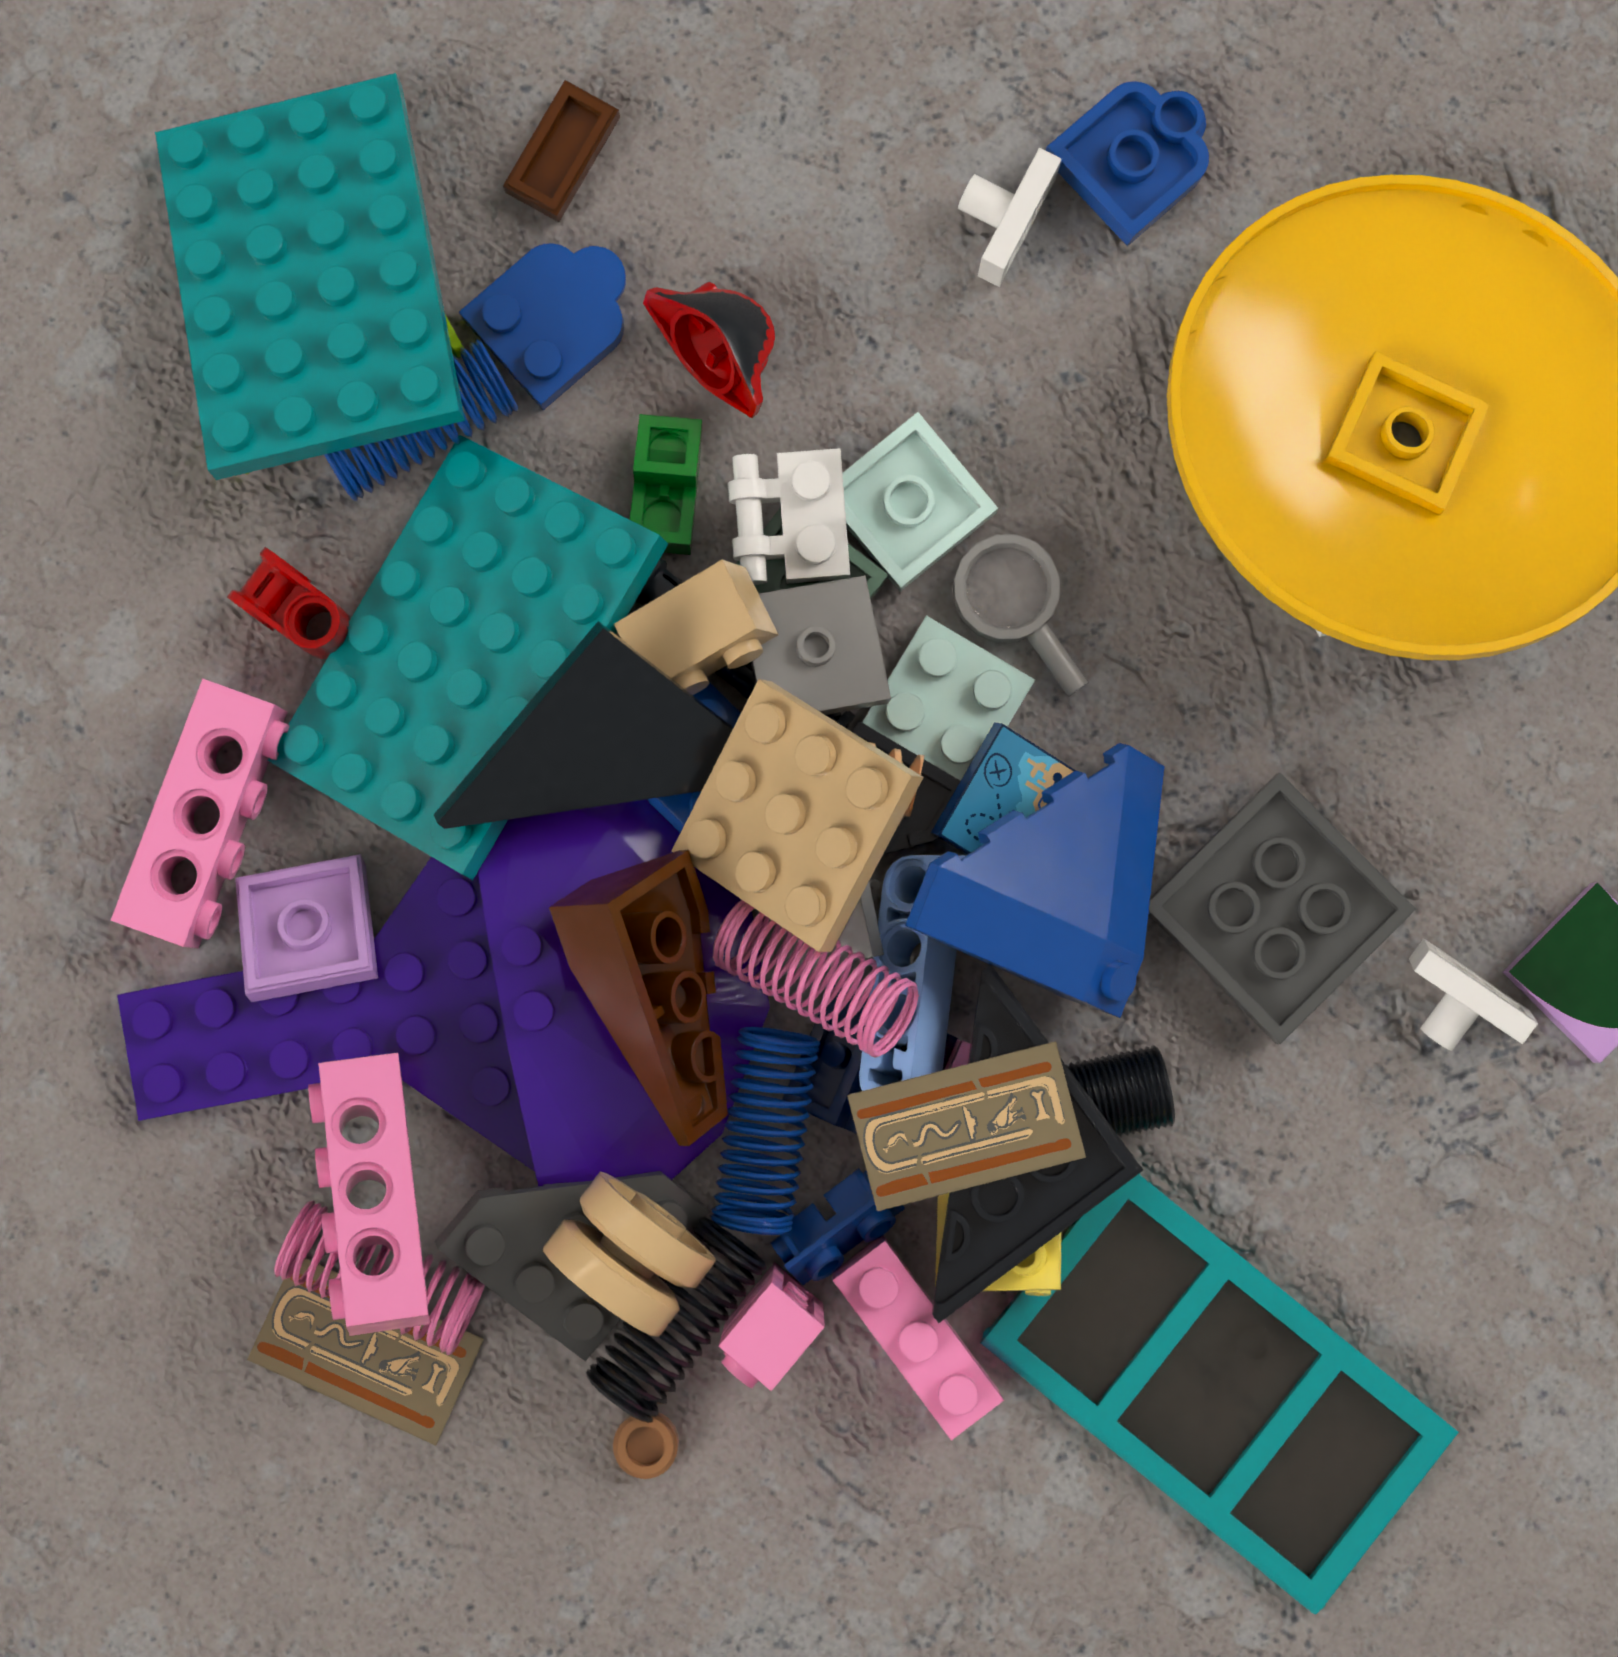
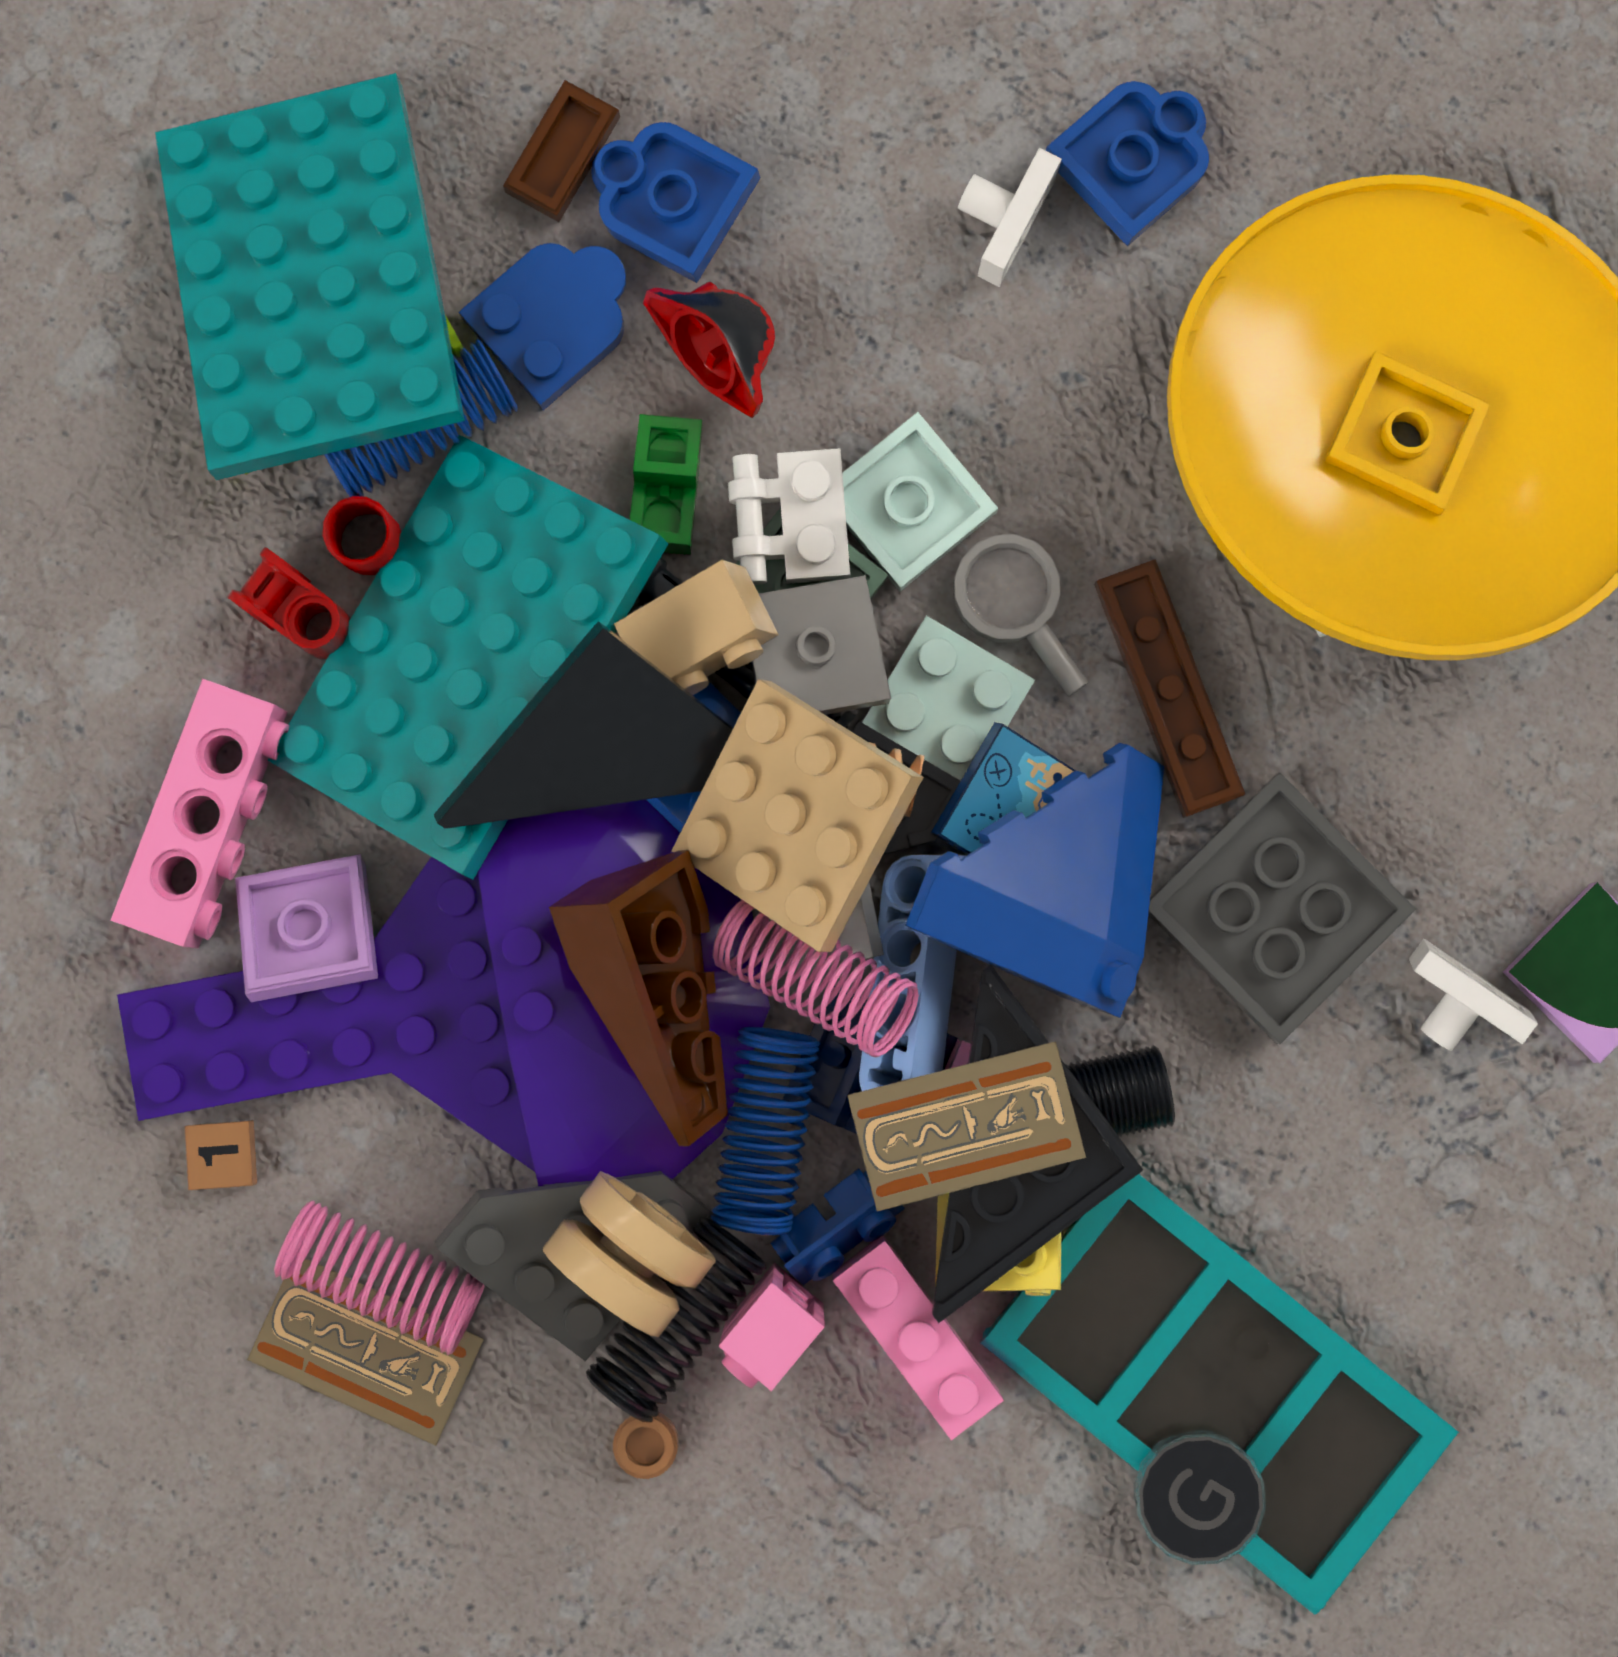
(221, 1155): none -> medium nougat tile
(341, 515): none -> red piece
(374, 1090): bright pink brick -> none
(671, 195): none -> blue plate
(1169, 688): none -> reddish brown tile
(1199, 1497): none -> black tile

